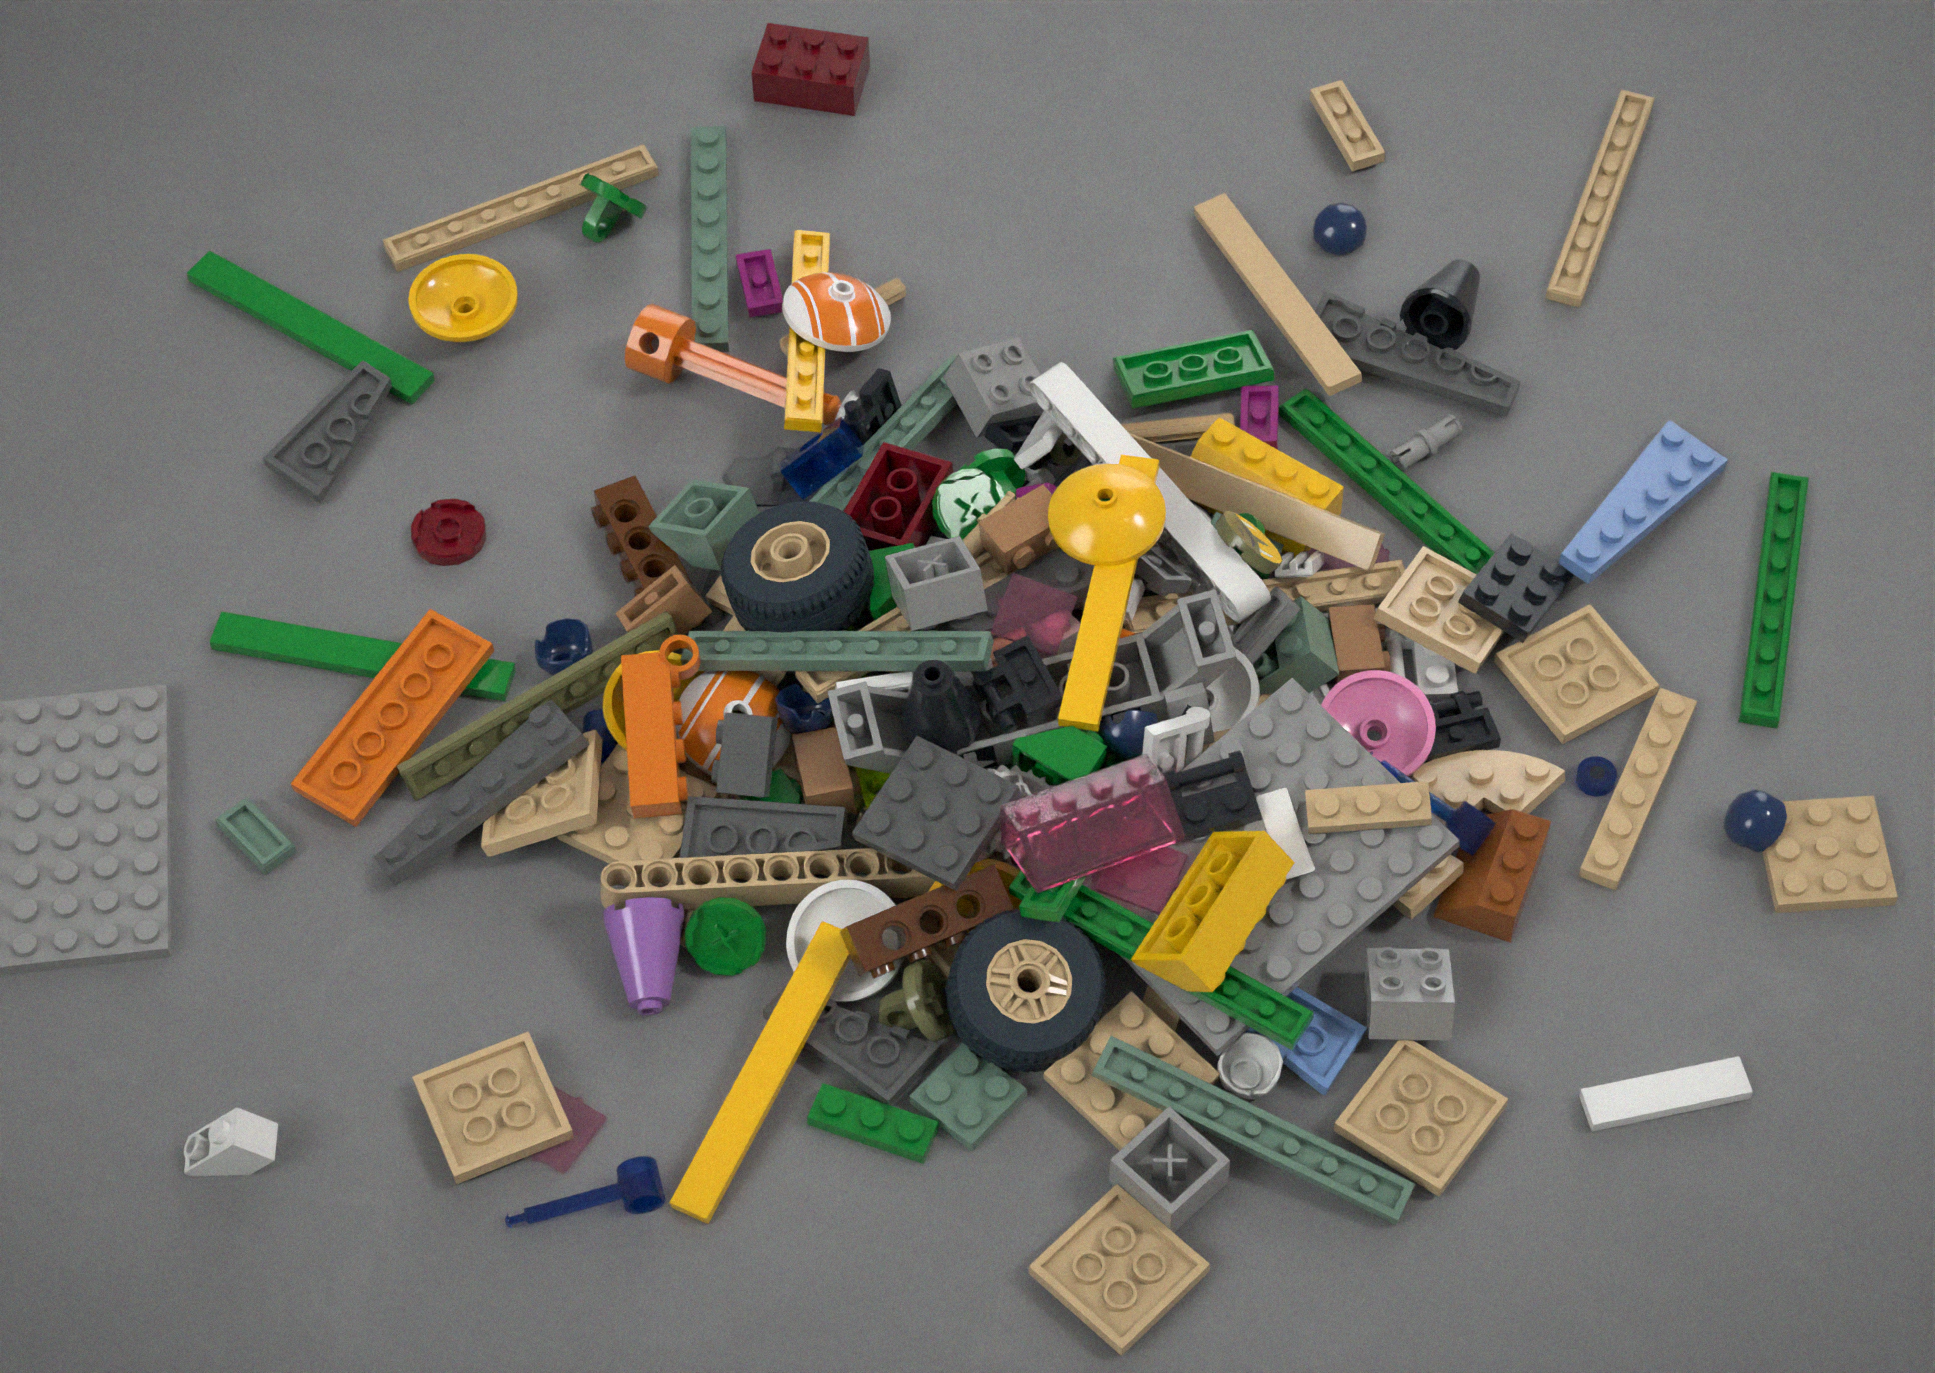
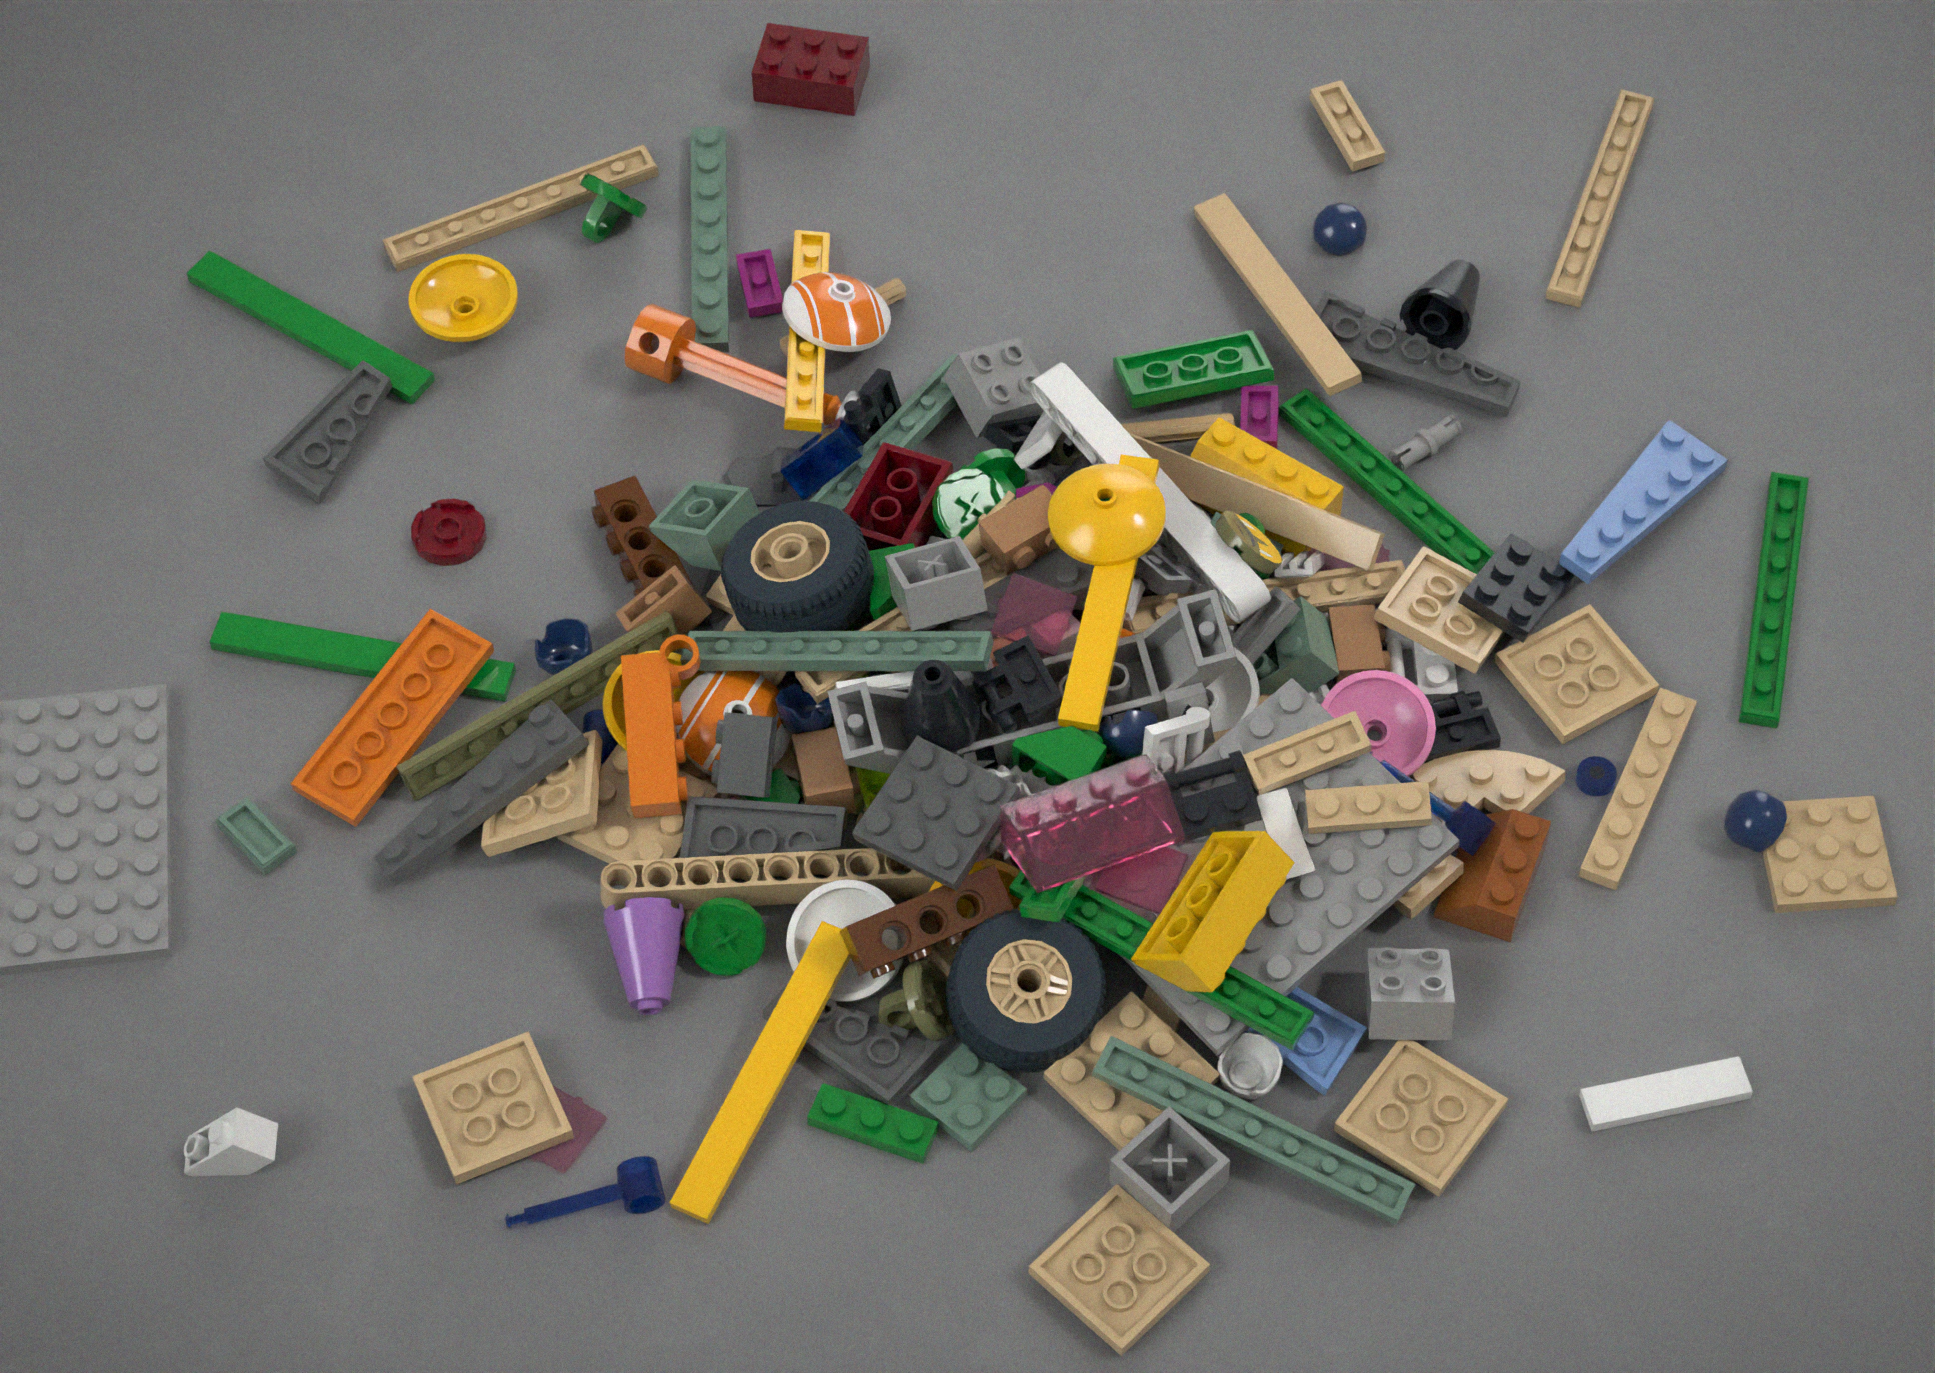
(1307, 753): none -> tan plate

